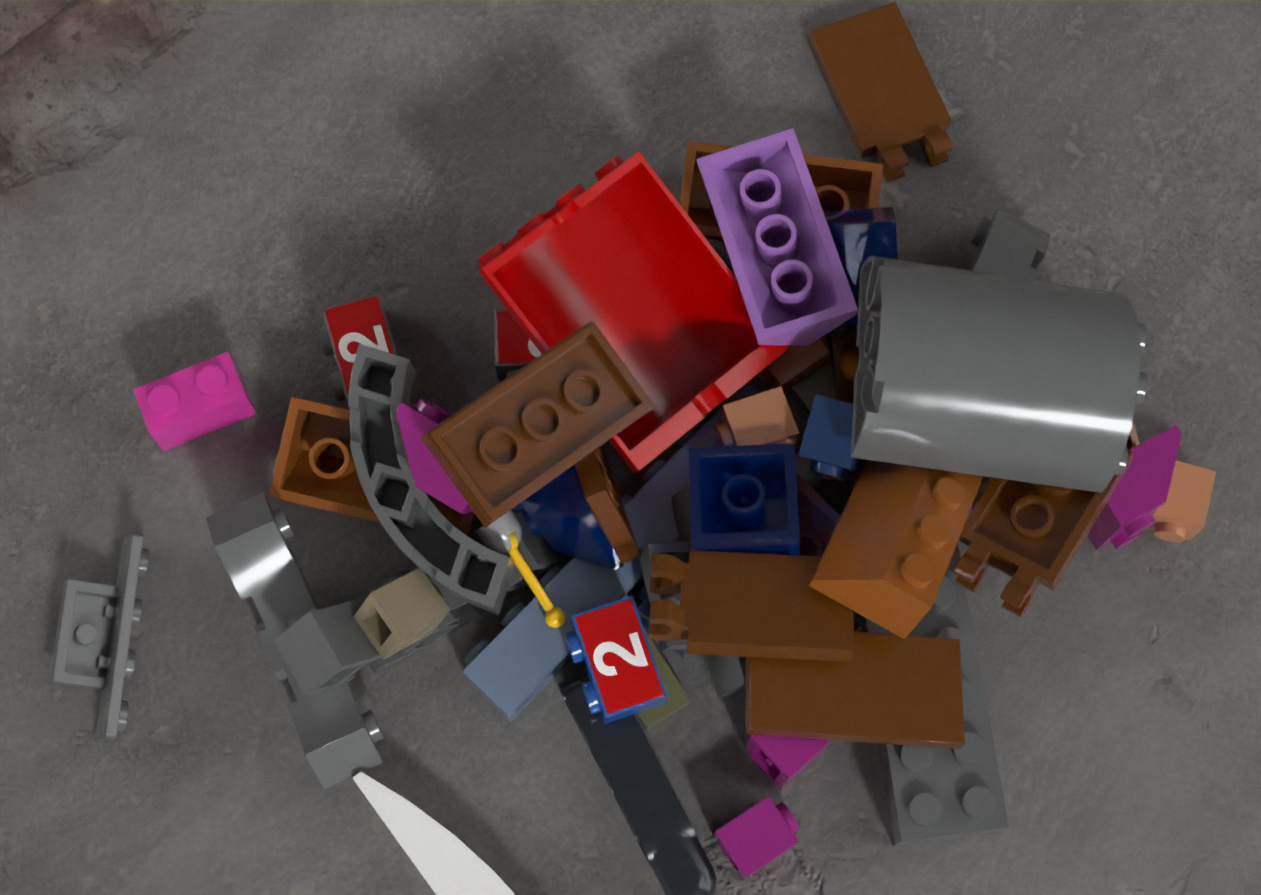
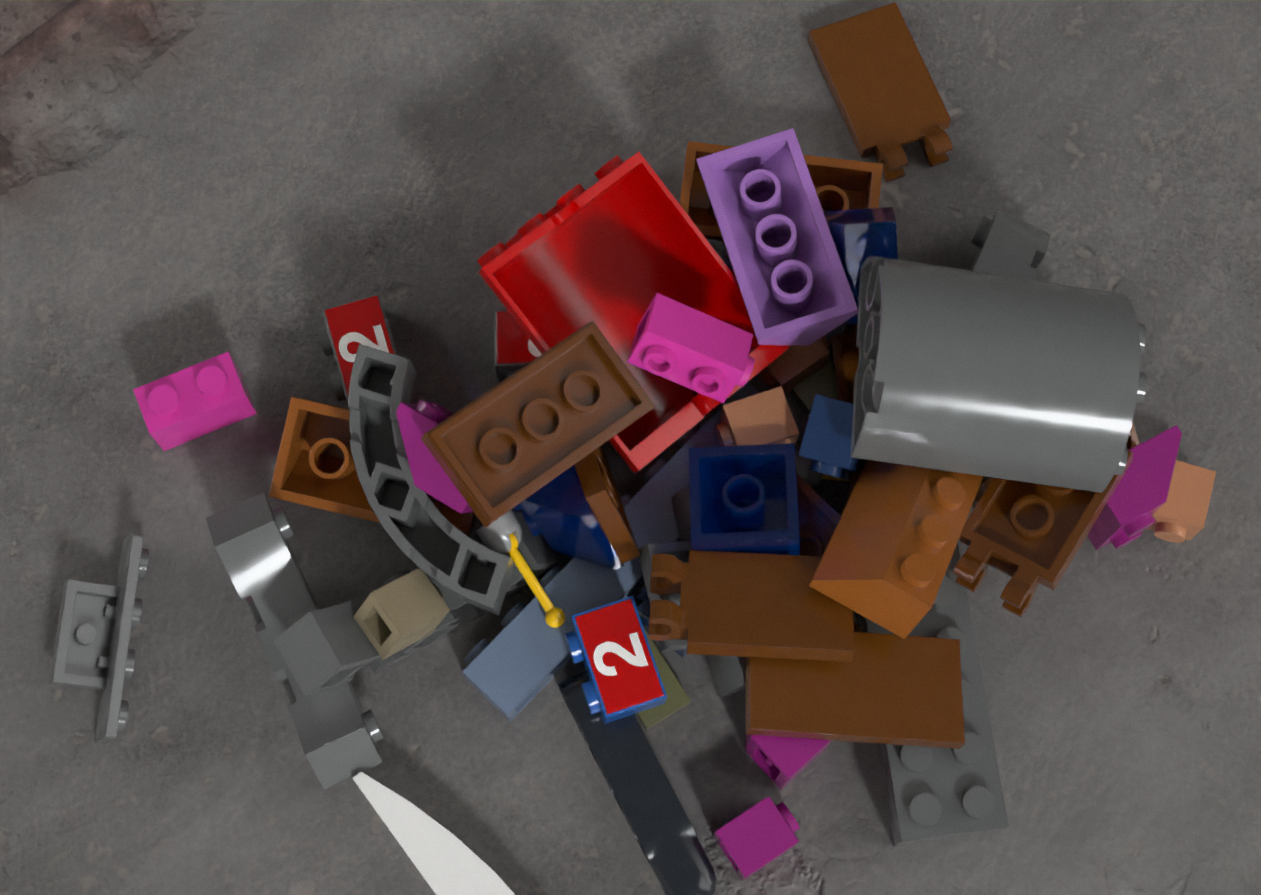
(692, 348): none -> dark pink brick

